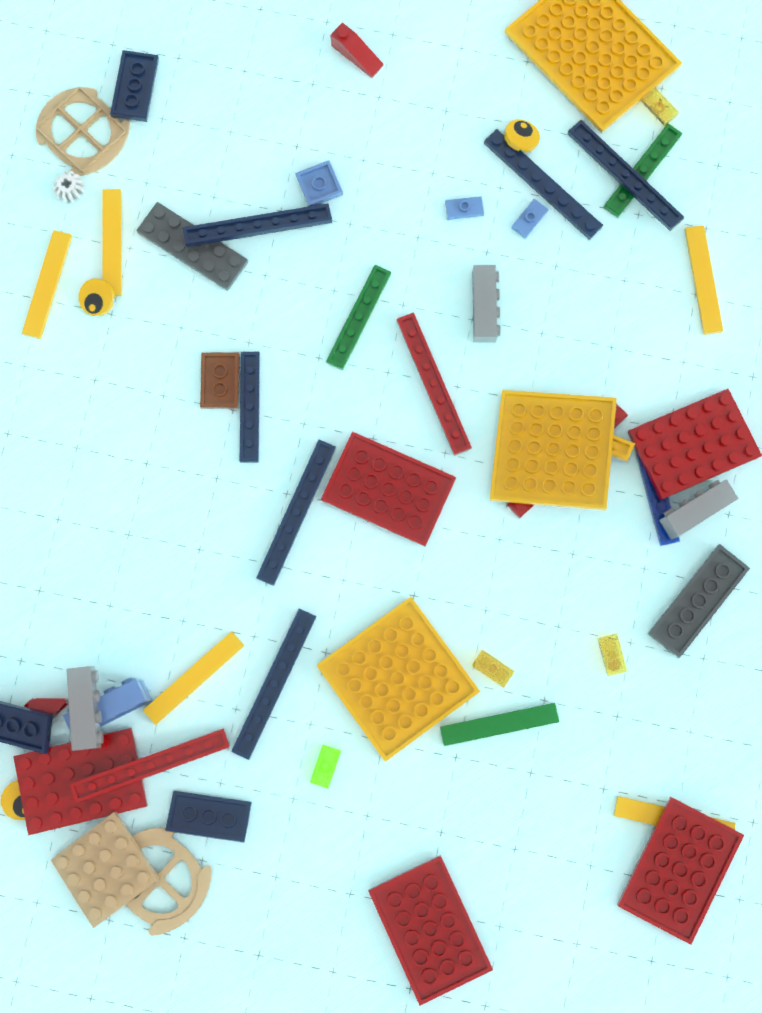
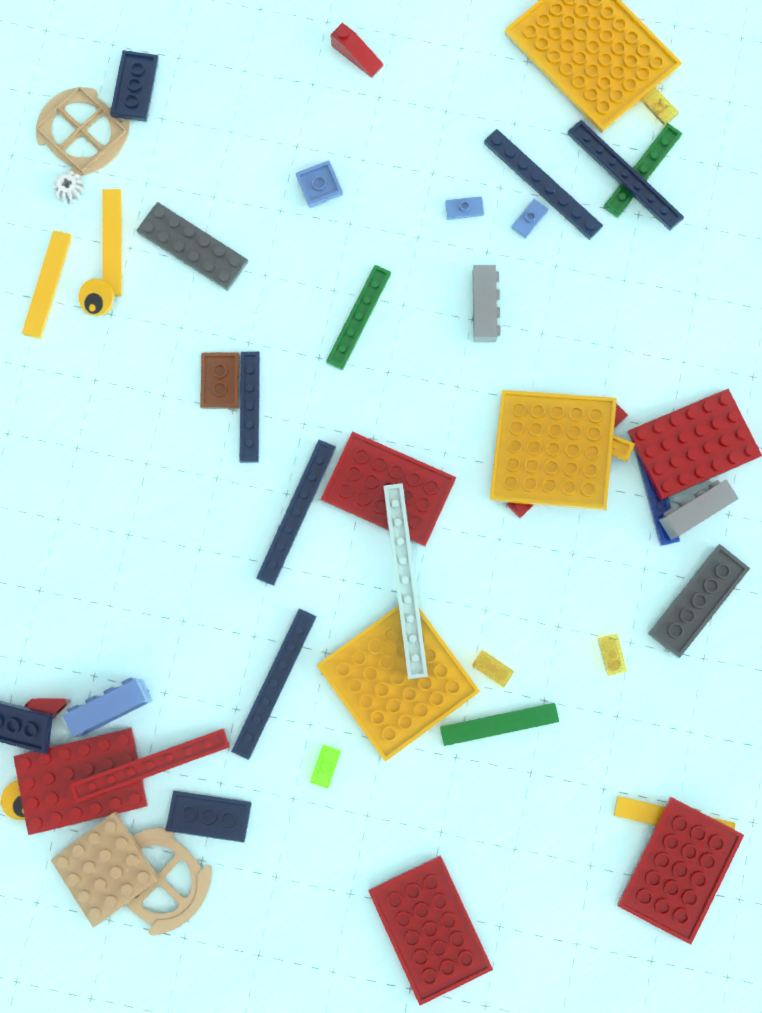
(83, 708): light grey brick -> none
(193, 678): yellow tile -> none
(257, 225): dark blue plate -> none
(405, 581): none -> light aqua plate
(434, 384): red plate -> none
(521, 135): yellow tile -> none
(703, 280): yellow tile -> none

